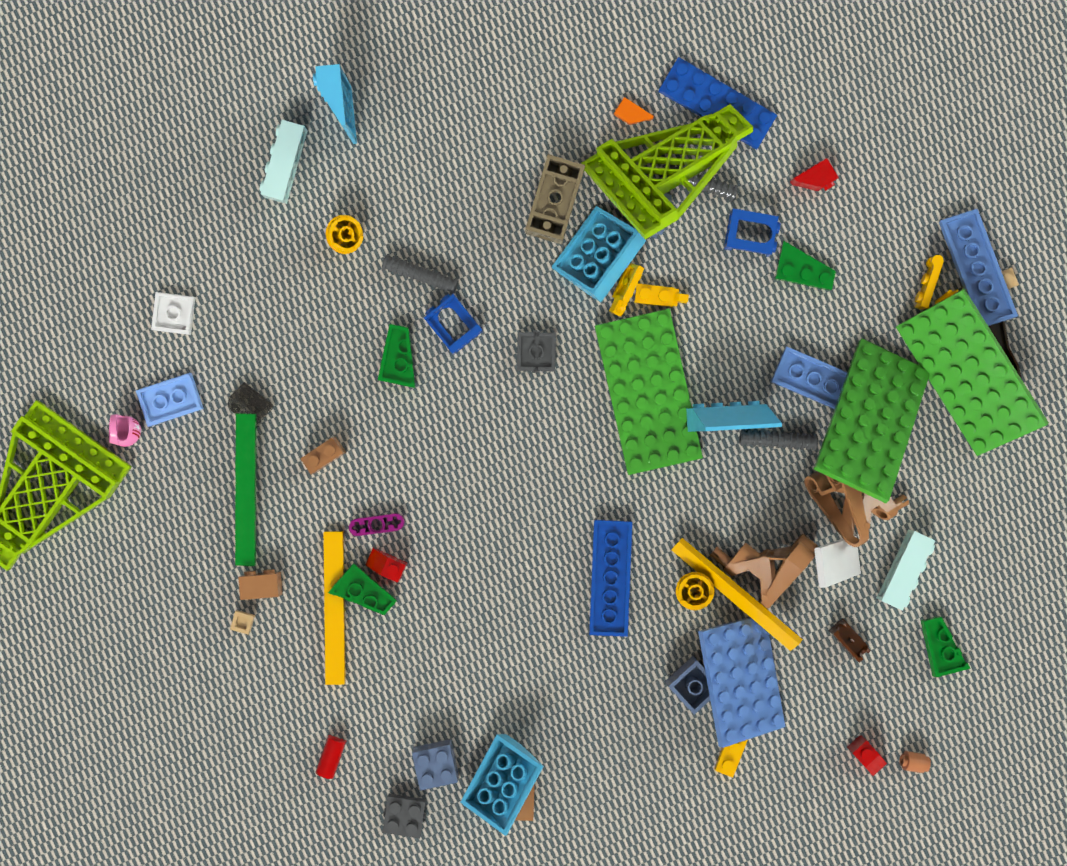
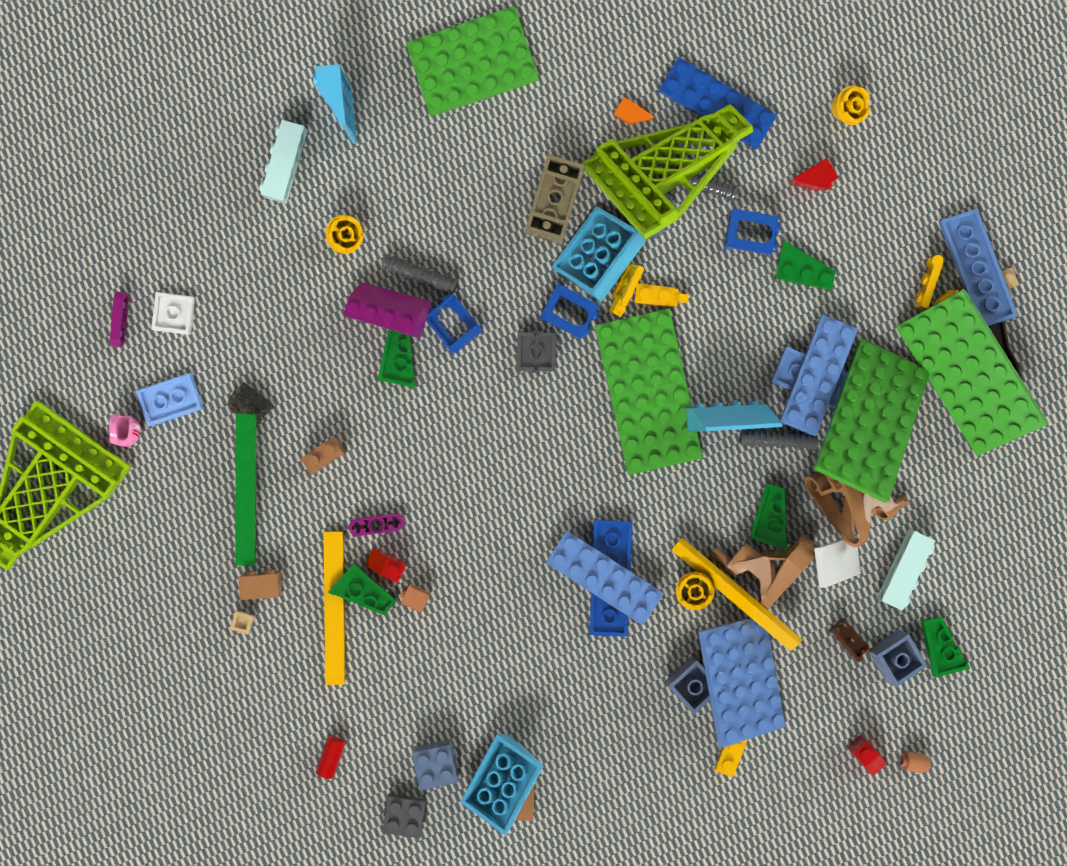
(119, 319): none -> magenta beam
(388, 309): none -> magenta slope
(414, 597): none -> nougat brick
(472, 61): none -> bright green plate
(588, 305): none -> blue panel
(604, 577): none -> medium blue plate
(771, 518): none -> green wing
(818, 375): none -> medium blue plate
(851, 105): none -> yellow cone
(897, 658): none -> sand blue brick

